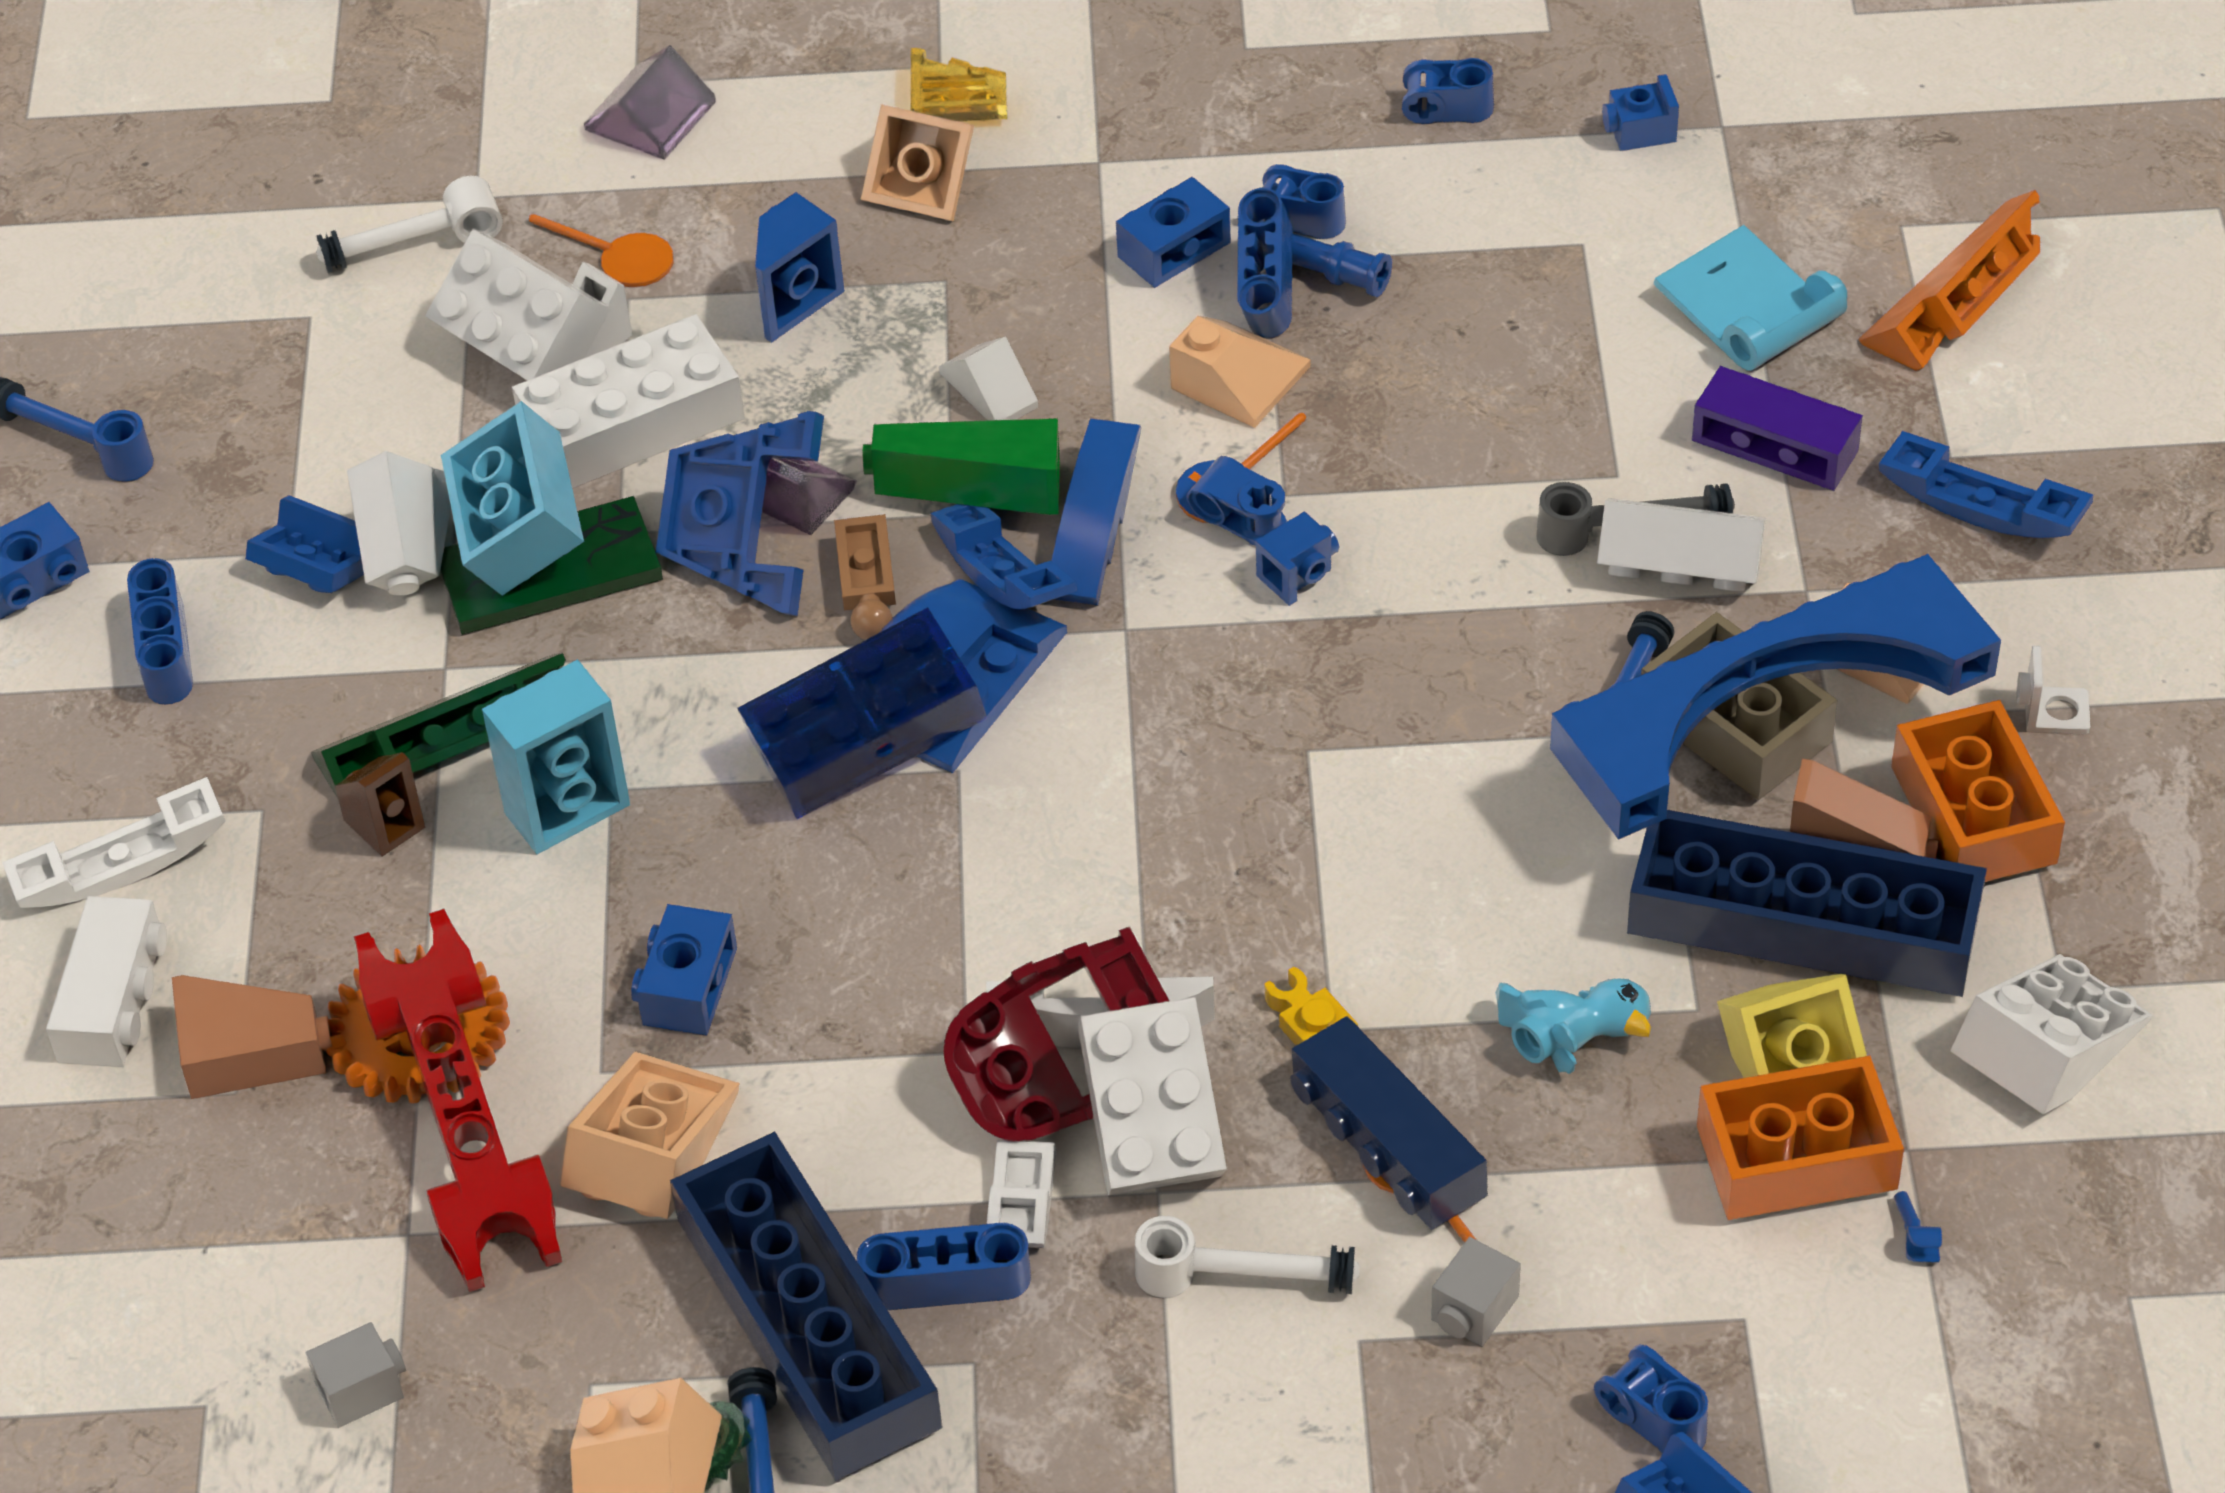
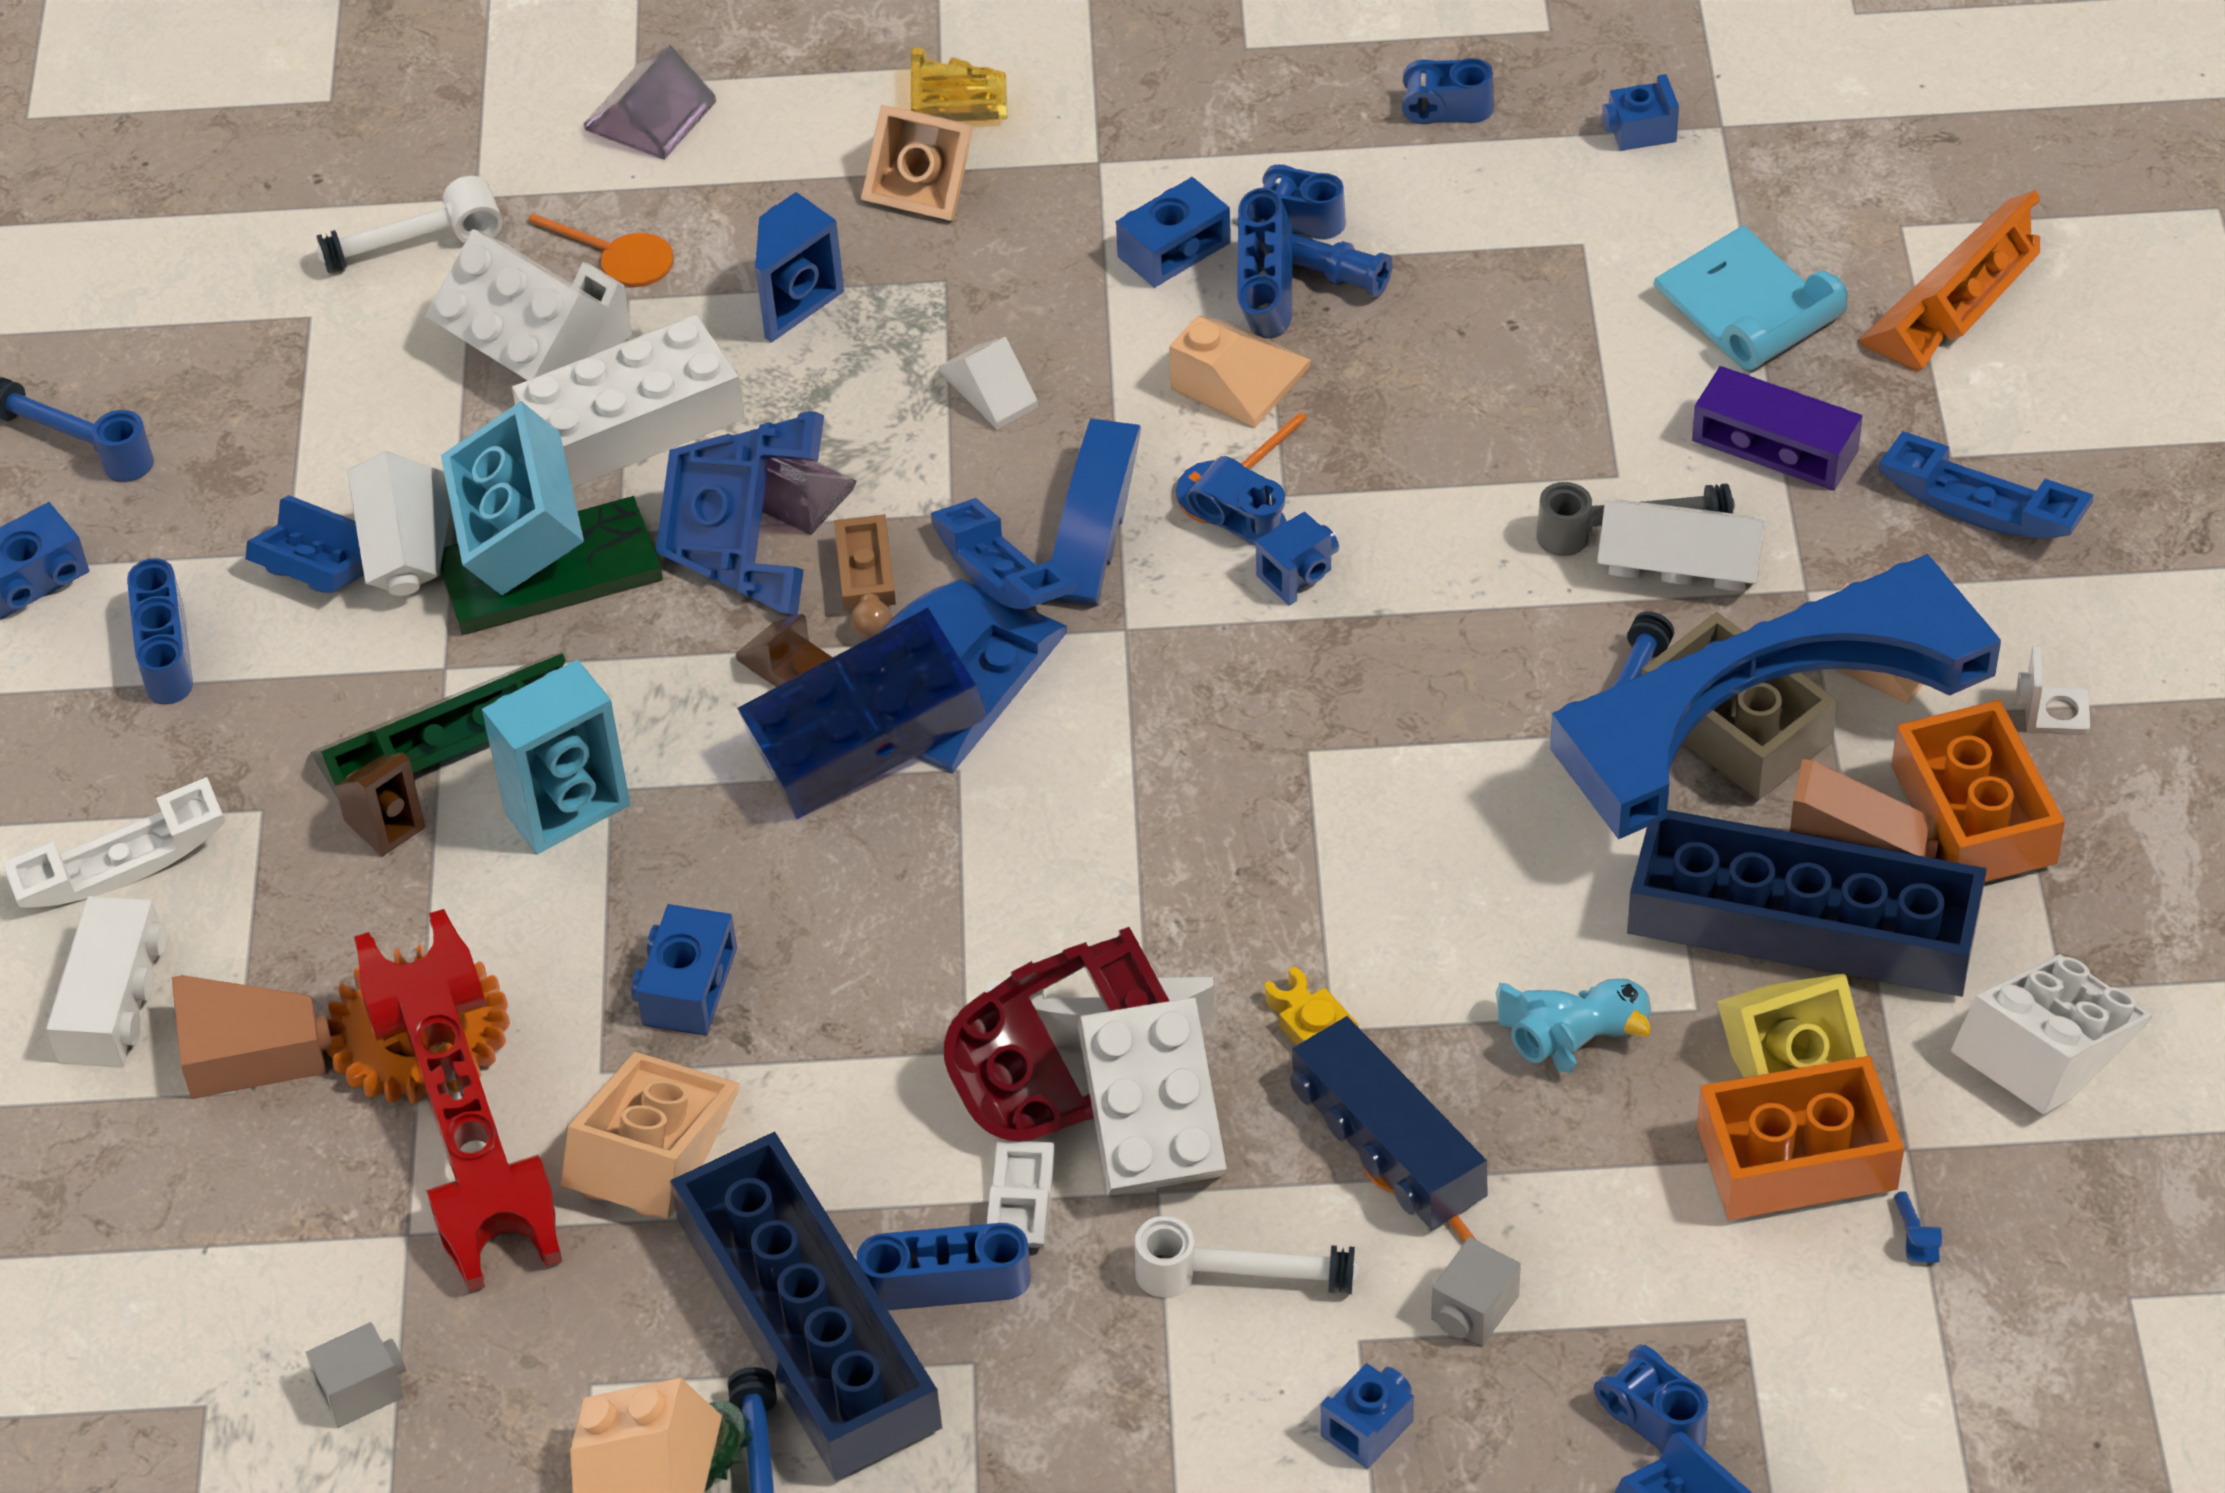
(782, 651): none -> reddish brown slope
(969, 463): green slope -> none
(1368, 1413): none -> blue brick

